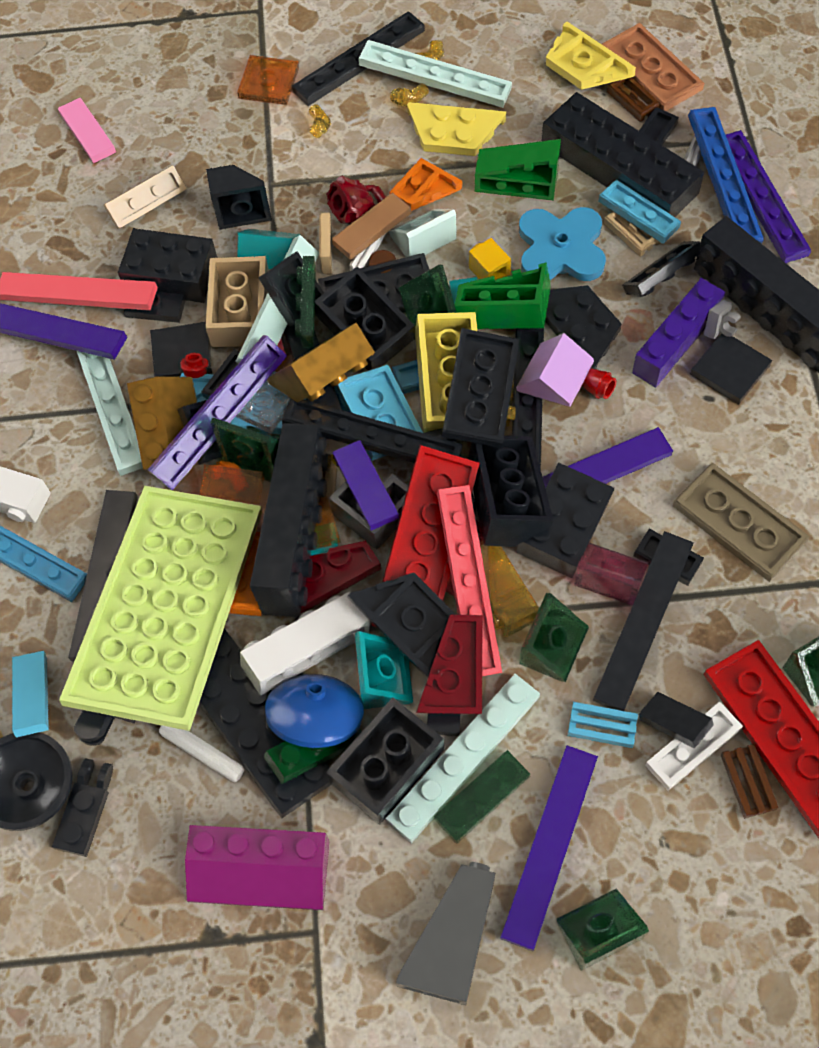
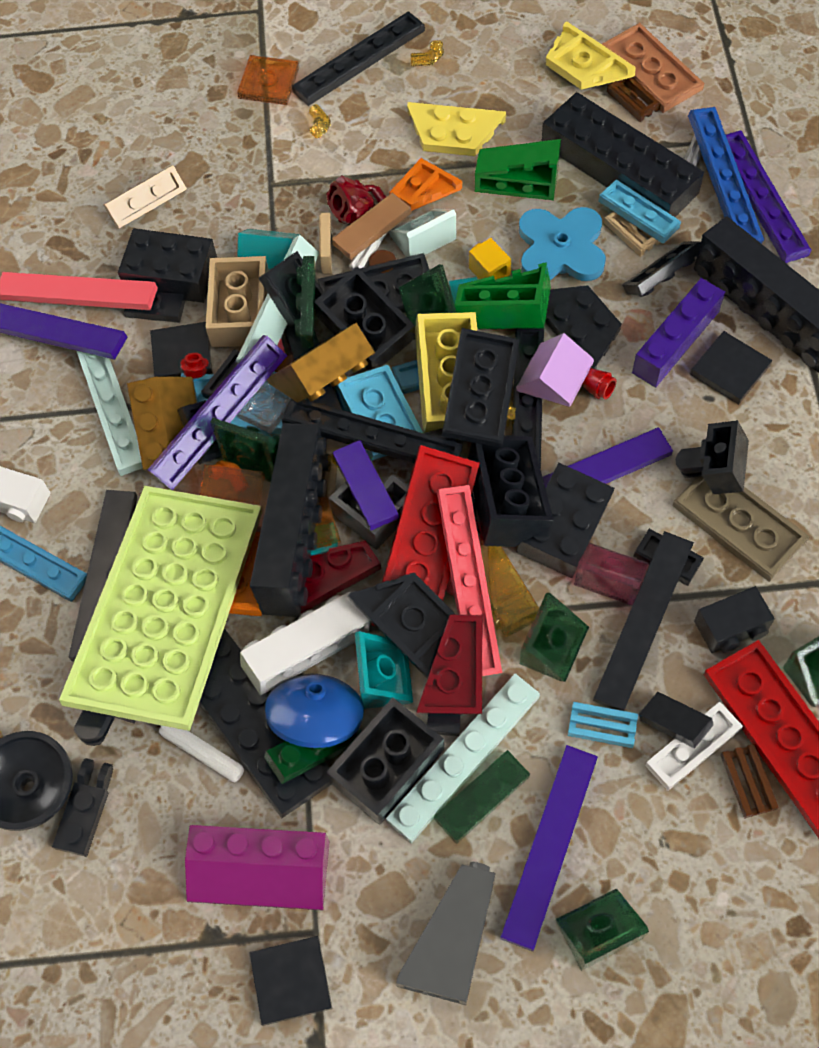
(29, 694): medium azure tile -> none
(86, 130): bright pink tile -> none
(237, 197): black slope -> none
(290, 980): none -> black tile
(402, 96): clear yellow arm -> none
(435, 73): light aqua plate -> none
(659, 125): black tile -> none
(718, 320): light grey tile -> none
(719, 459): none -> black brick
(734, 620): none -> black brick

